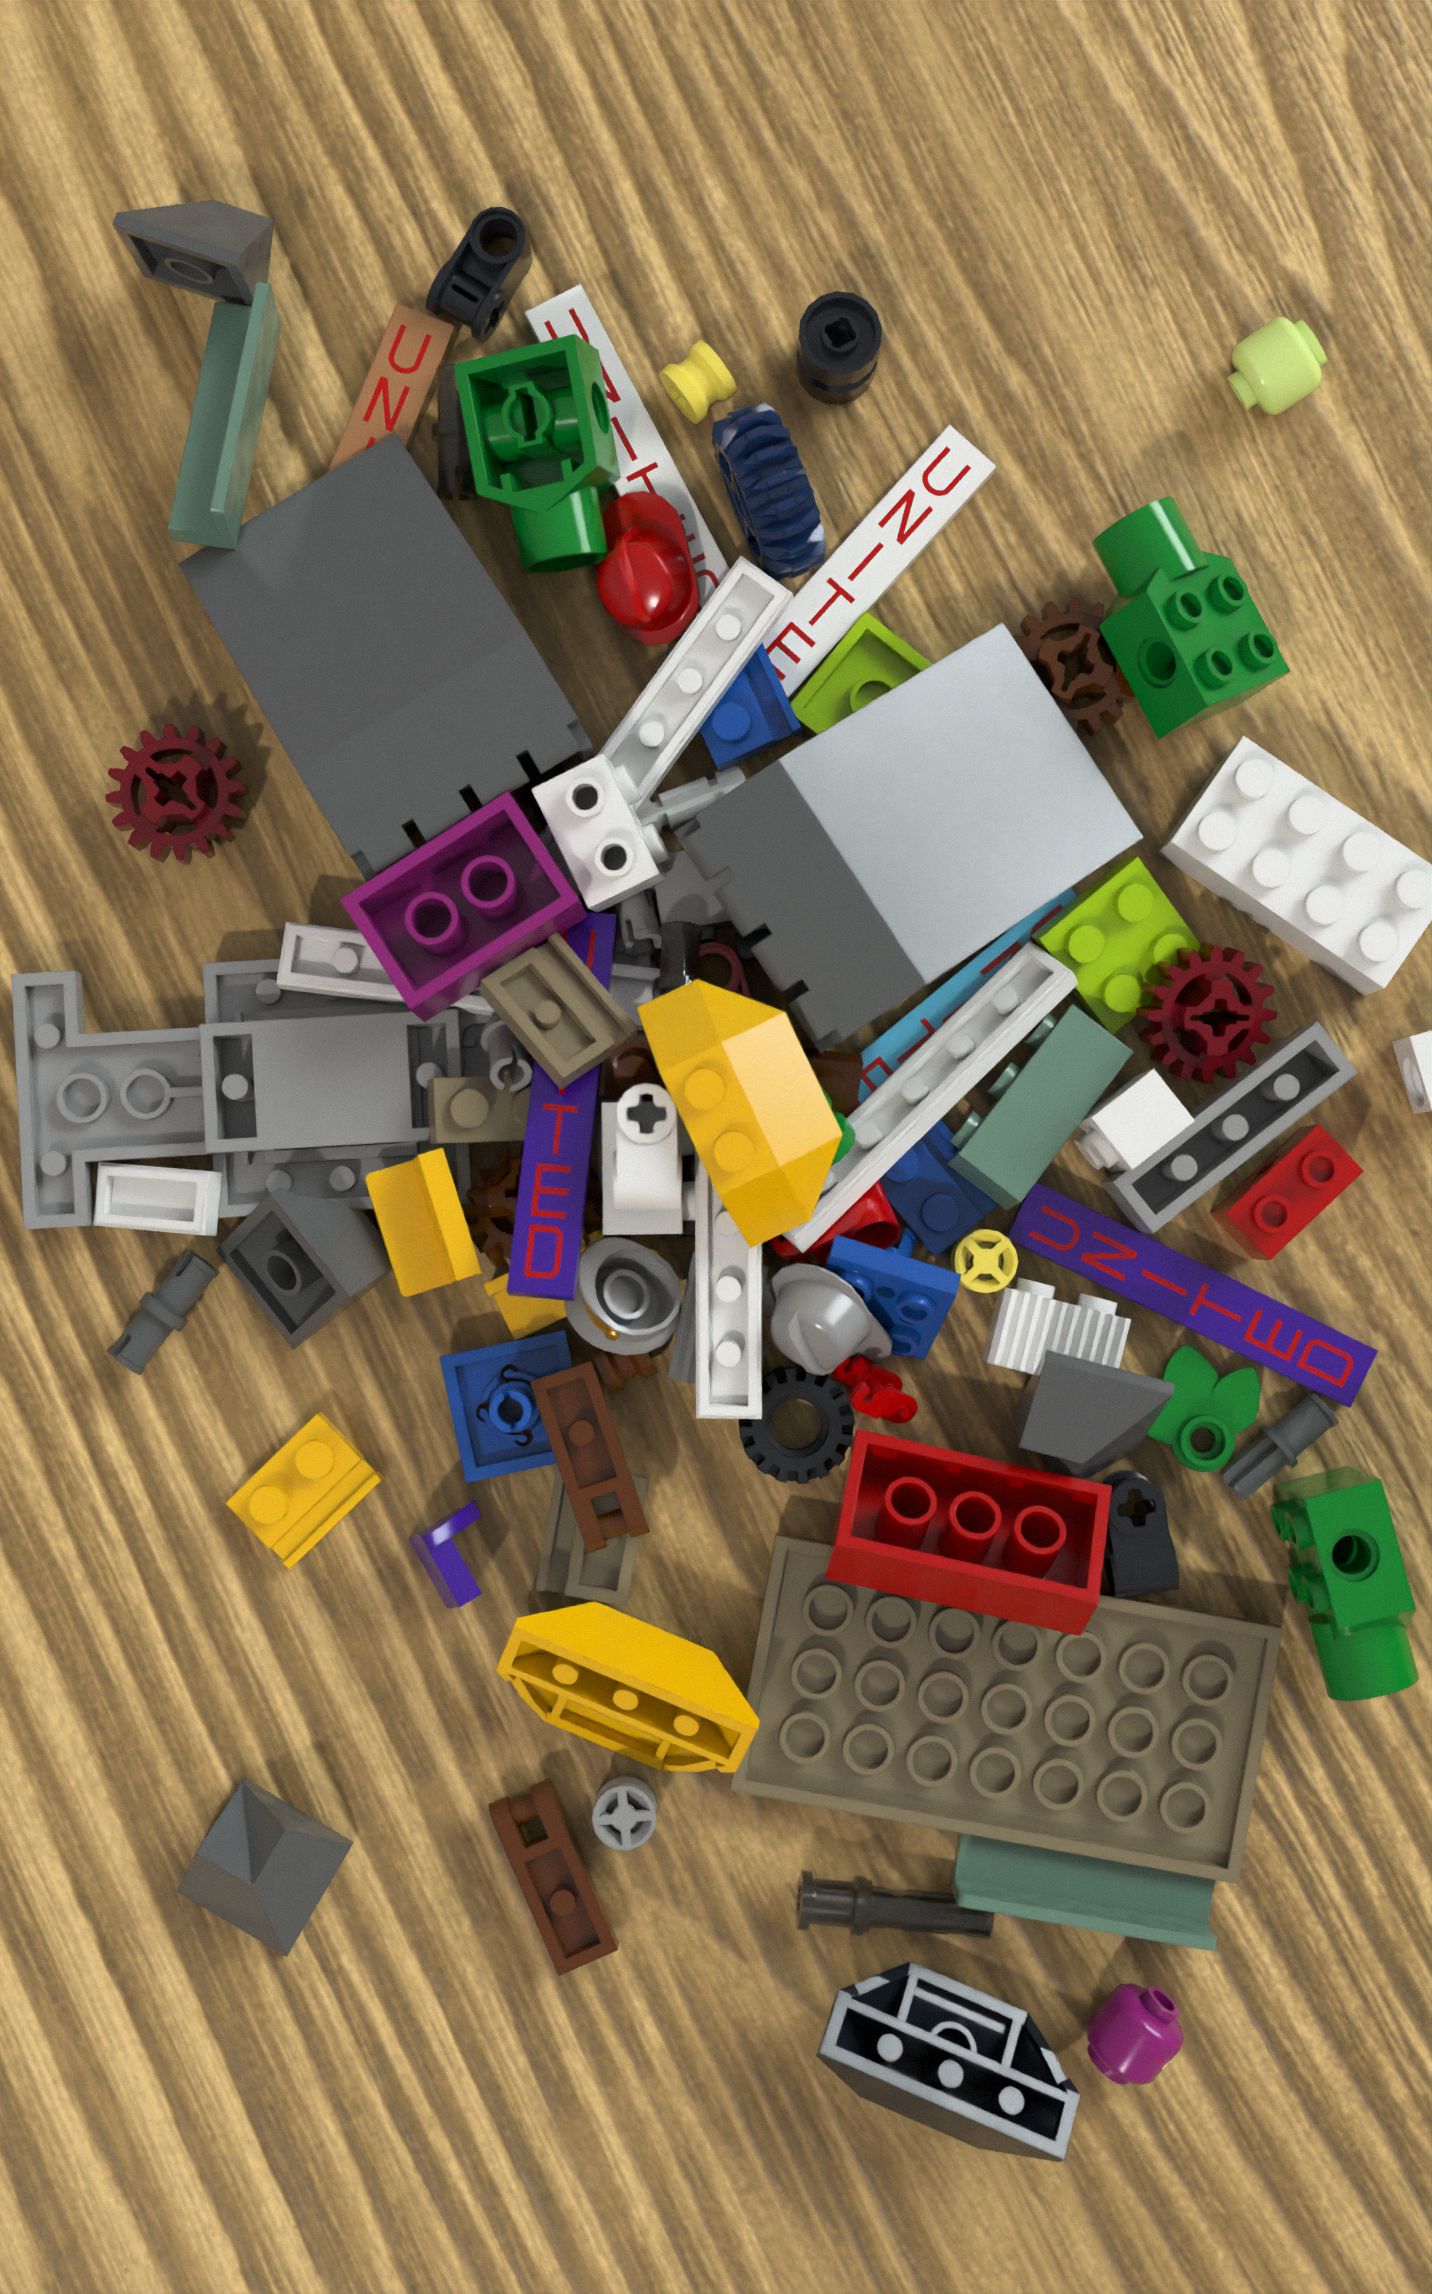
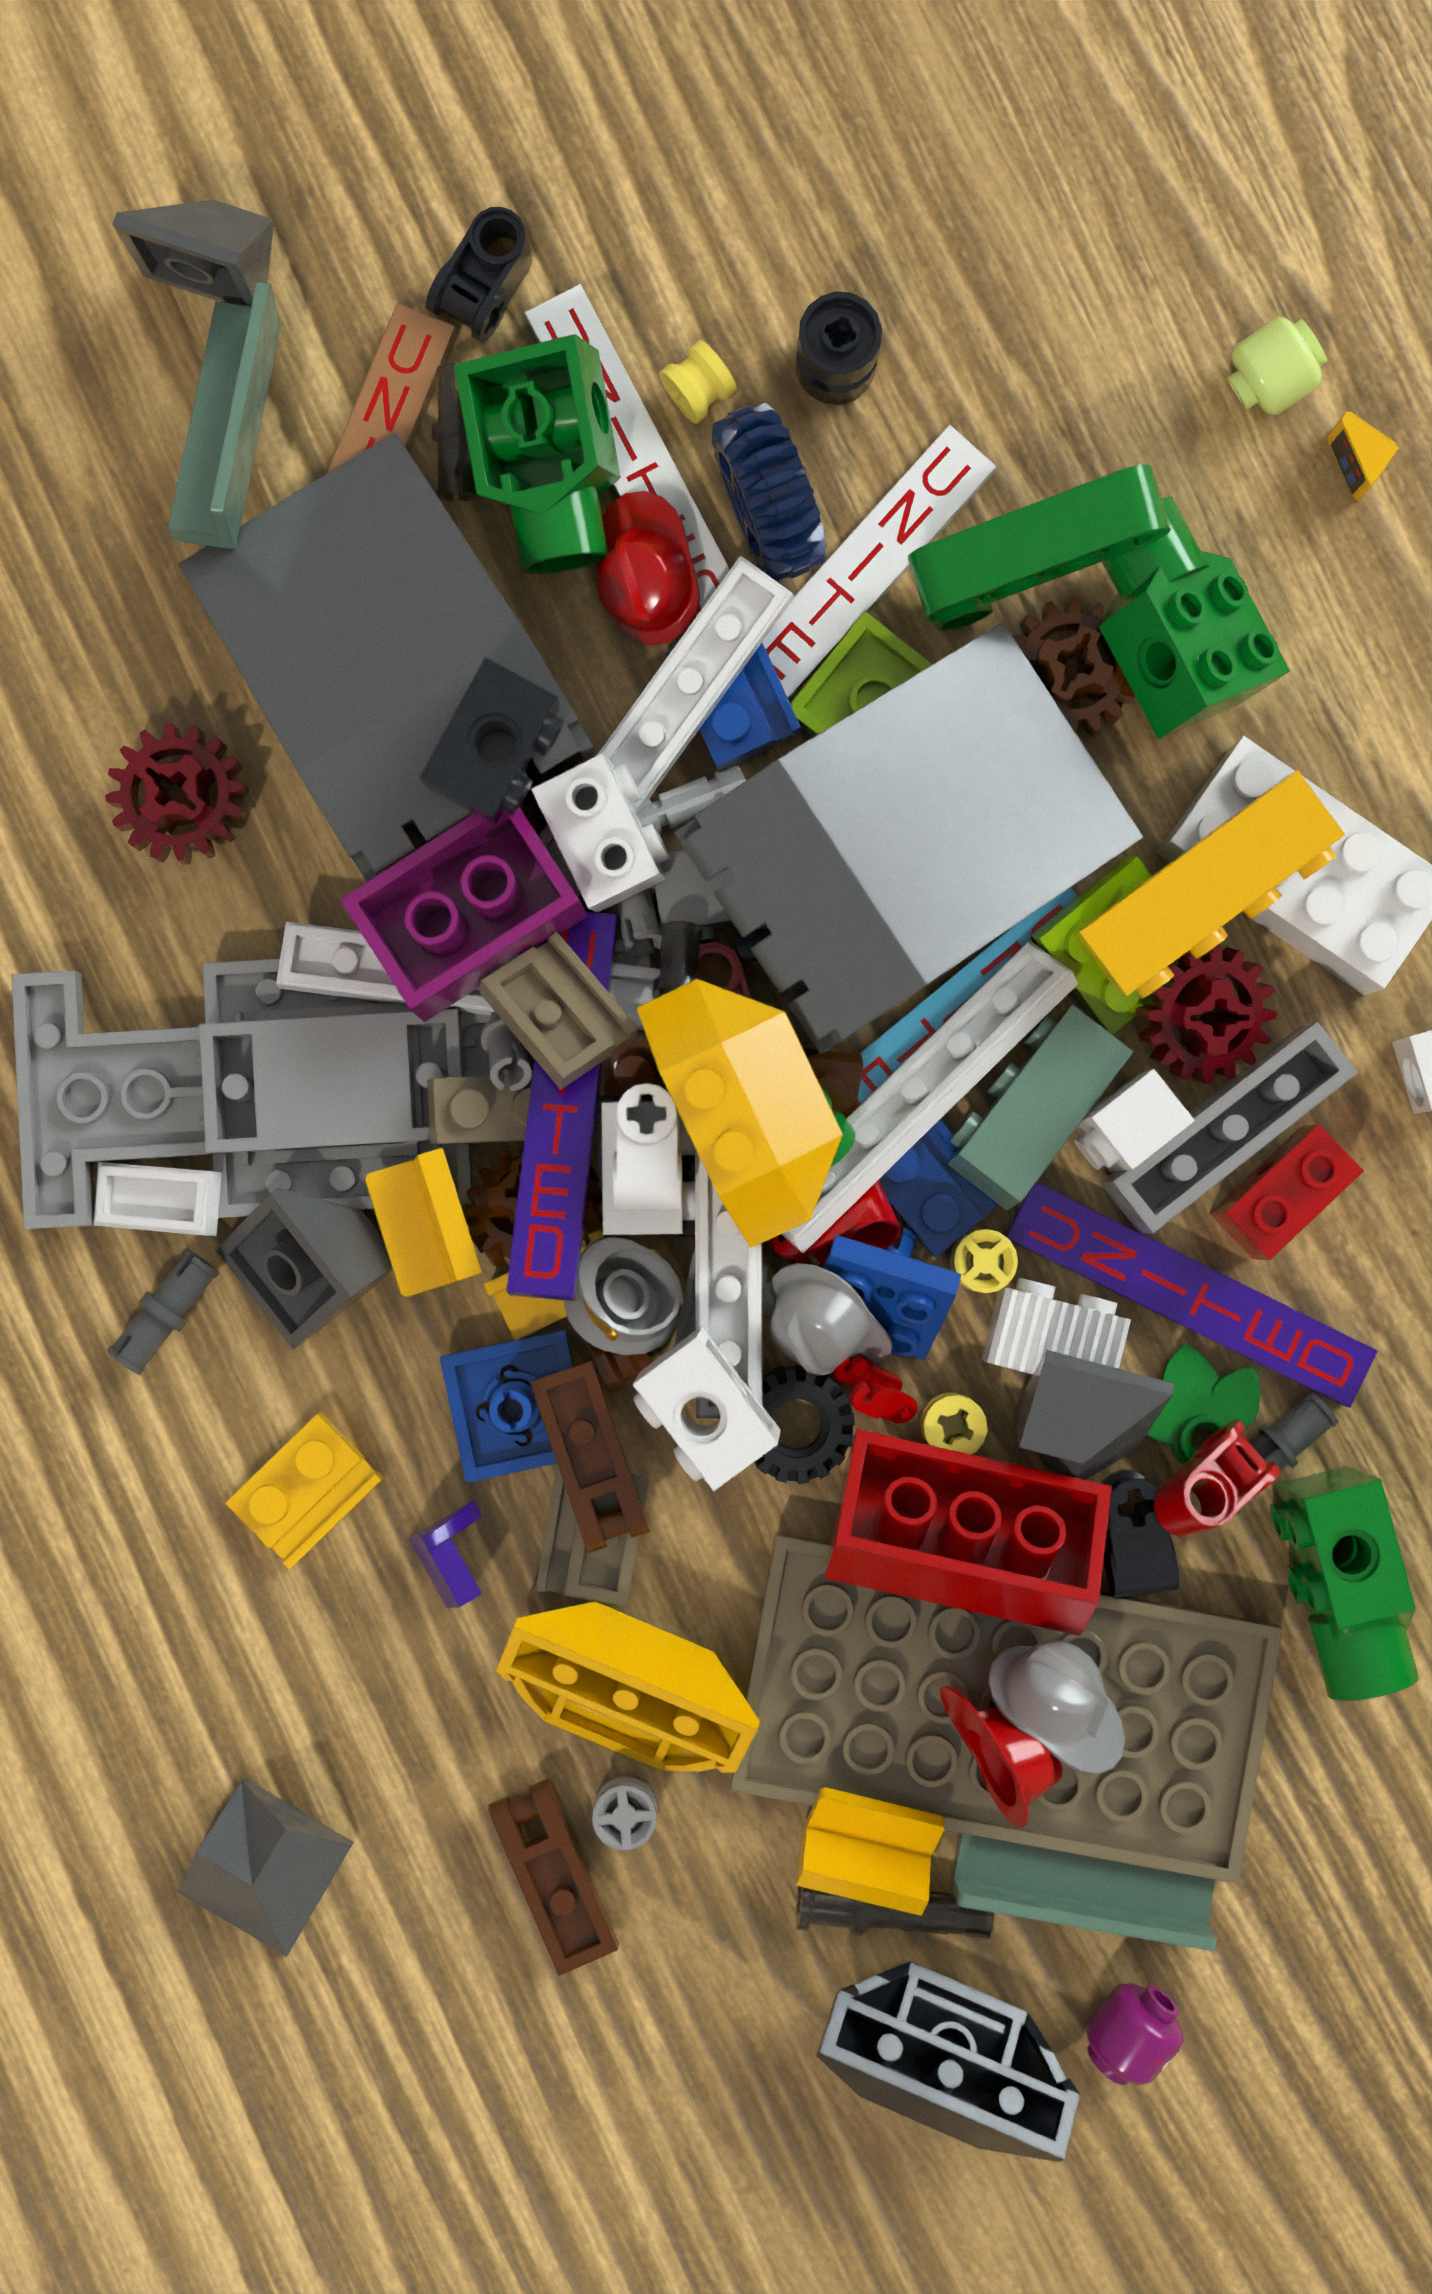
(493, 702): none -> black brick
(701, 1370): none -> white brick
(869, 1850): none -> yellow panel
(943, 1419): none -> light yellow wheel
(1009, 1760): none -> red piece
(1036, 545): none -> green beam
(1061, 1701): none -> light grey piece
(1210, 885): none -> yellow brick
(1222, 1476): none -> red piece
(1360, 452): none -> yellow slope

